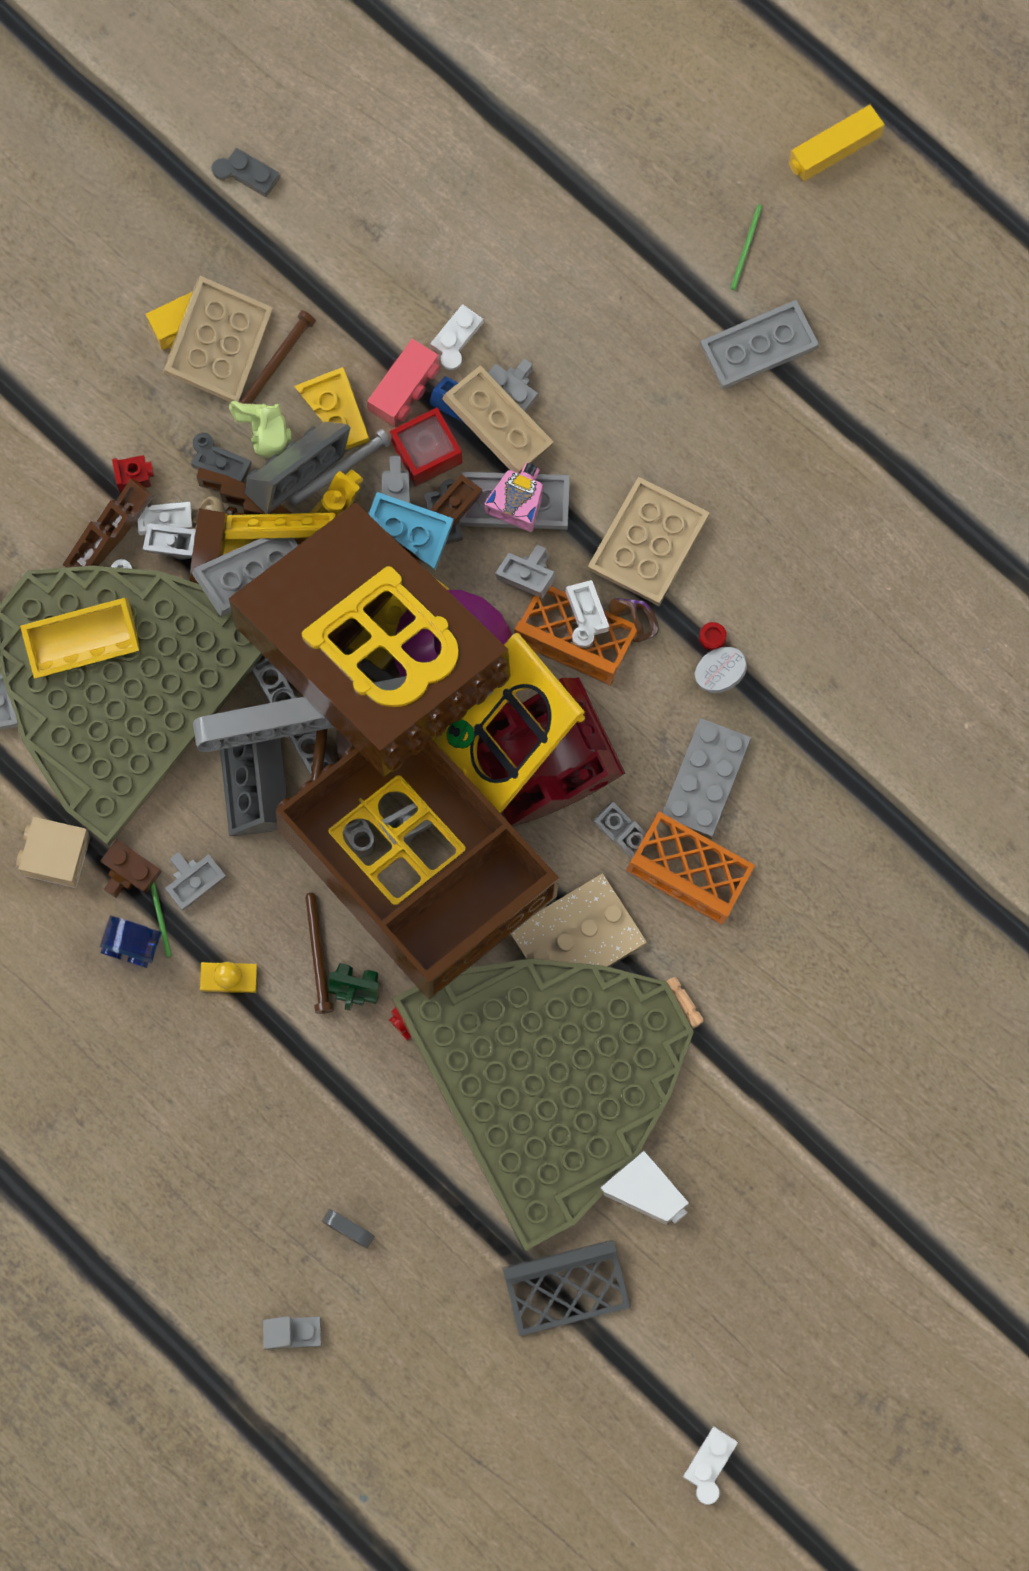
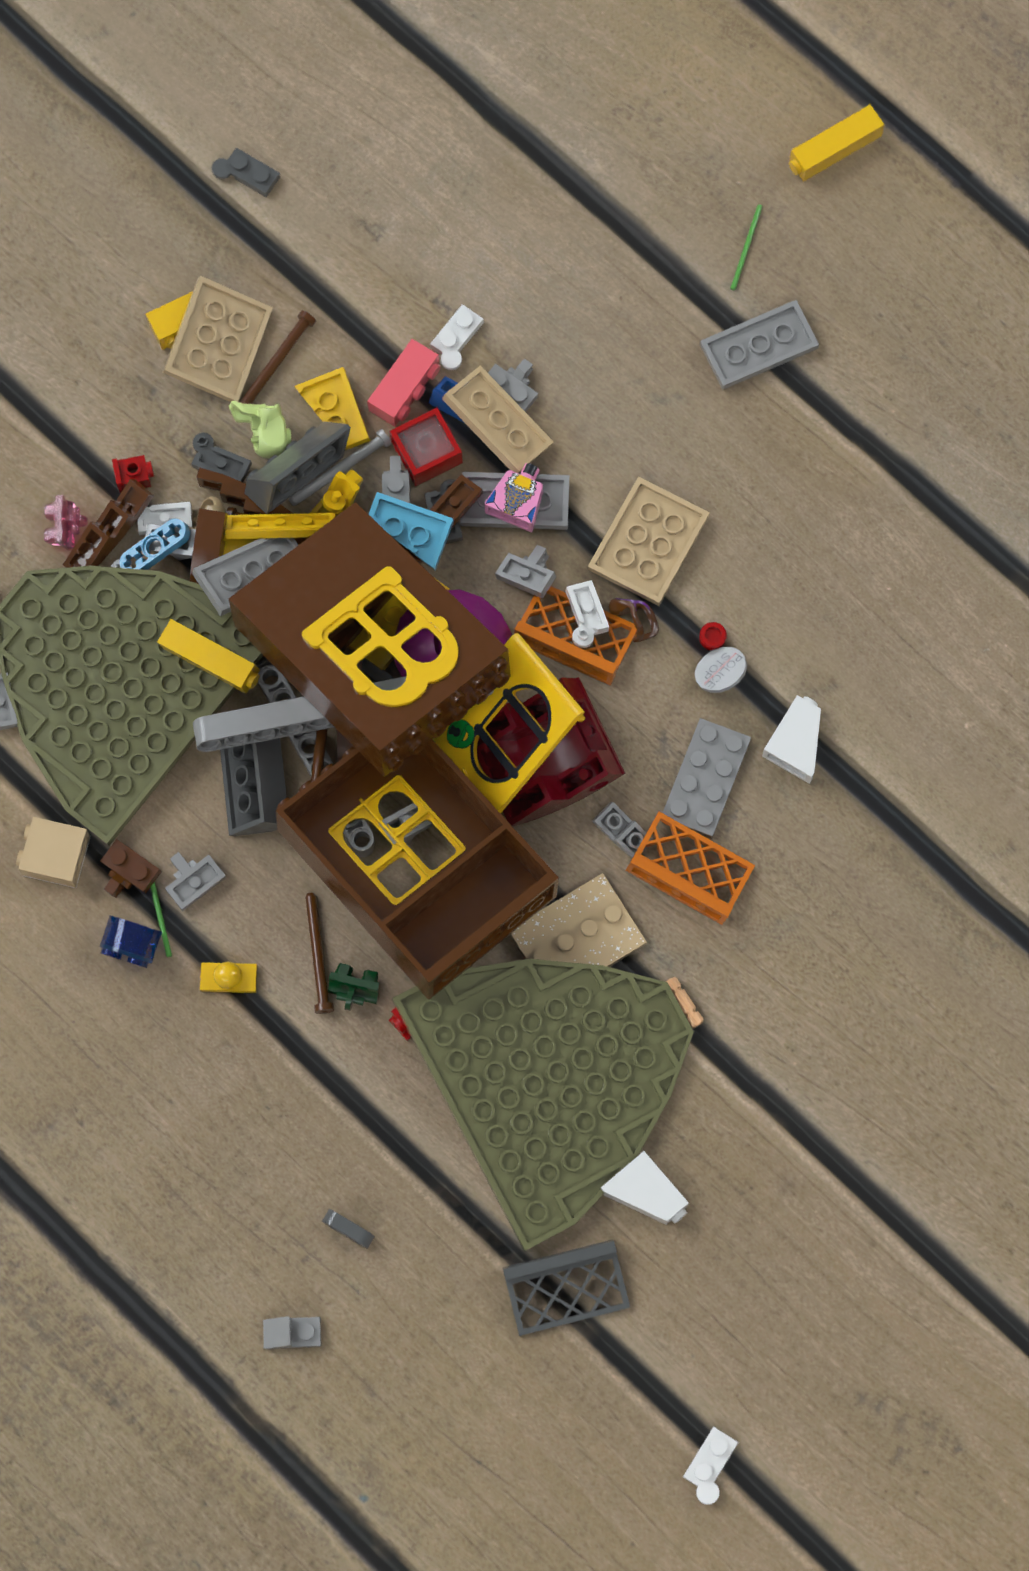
(67, 522): none -> clear pink hips
(80, 637): yellow slope -> none
(167, 530): none -> dark azure beam
(209, 656): none -> yellow brick
(796, 739): none -> white slope

